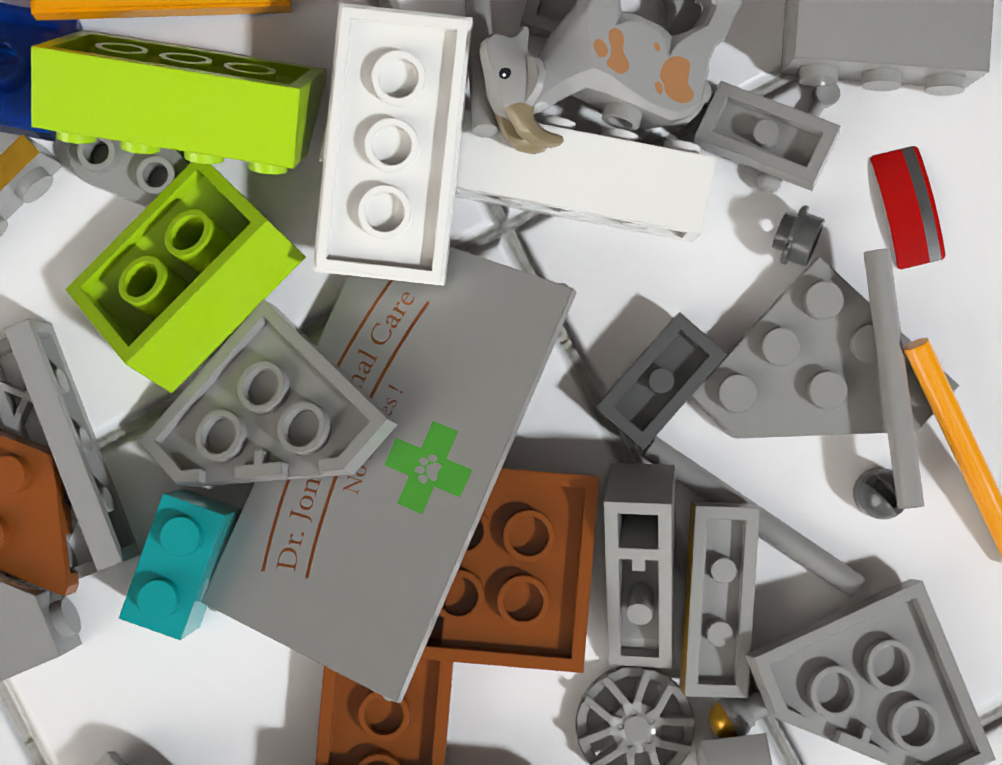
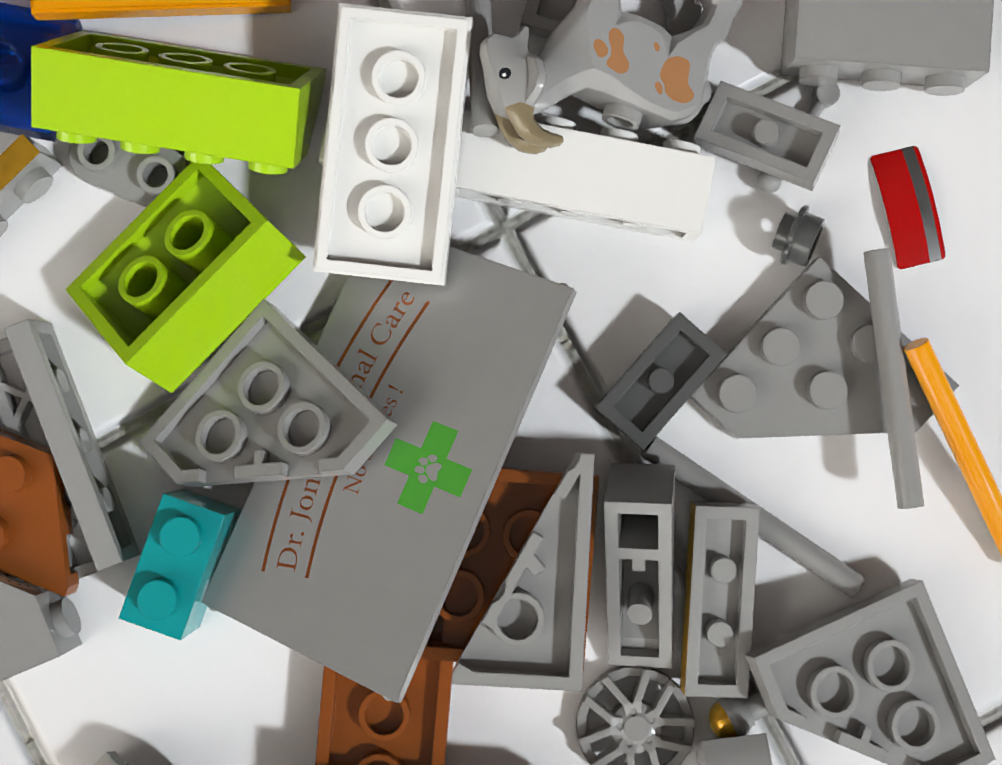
(538, 615): none -> light grey wing
(869, 500): dark grey hinge -> none

